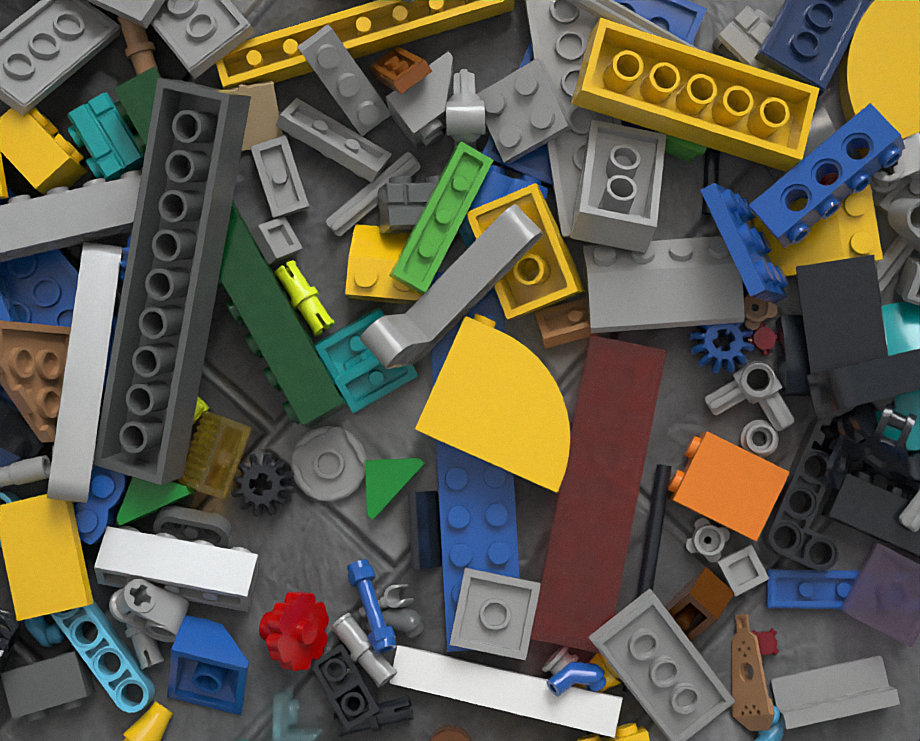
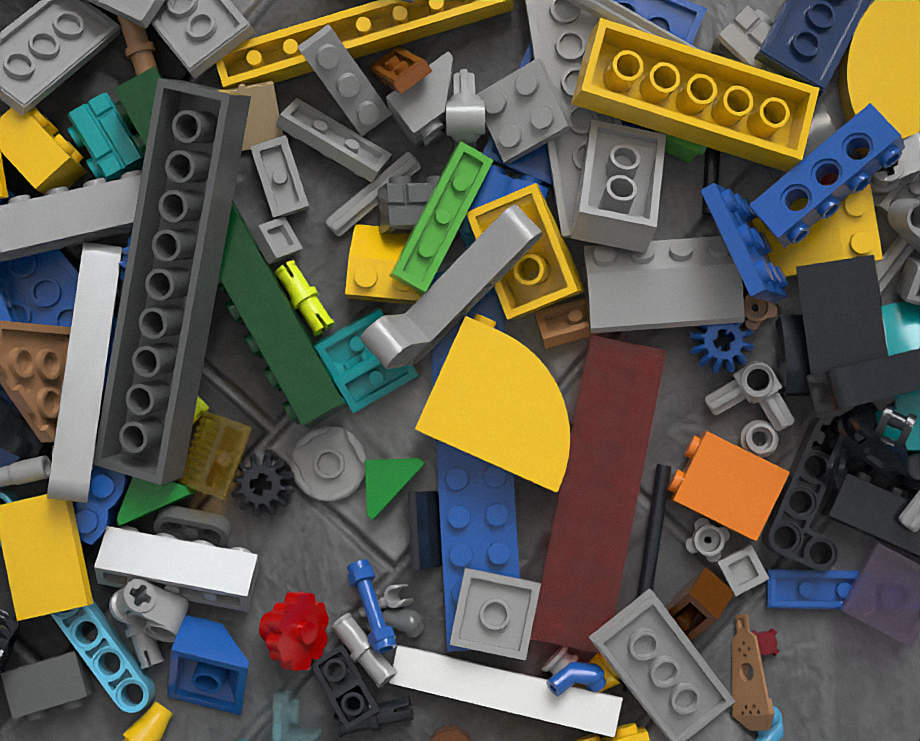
(43, 632): dark azure arm -> none
(763, 339): dark red piece -> none
(833, 692): light grey panel -> none

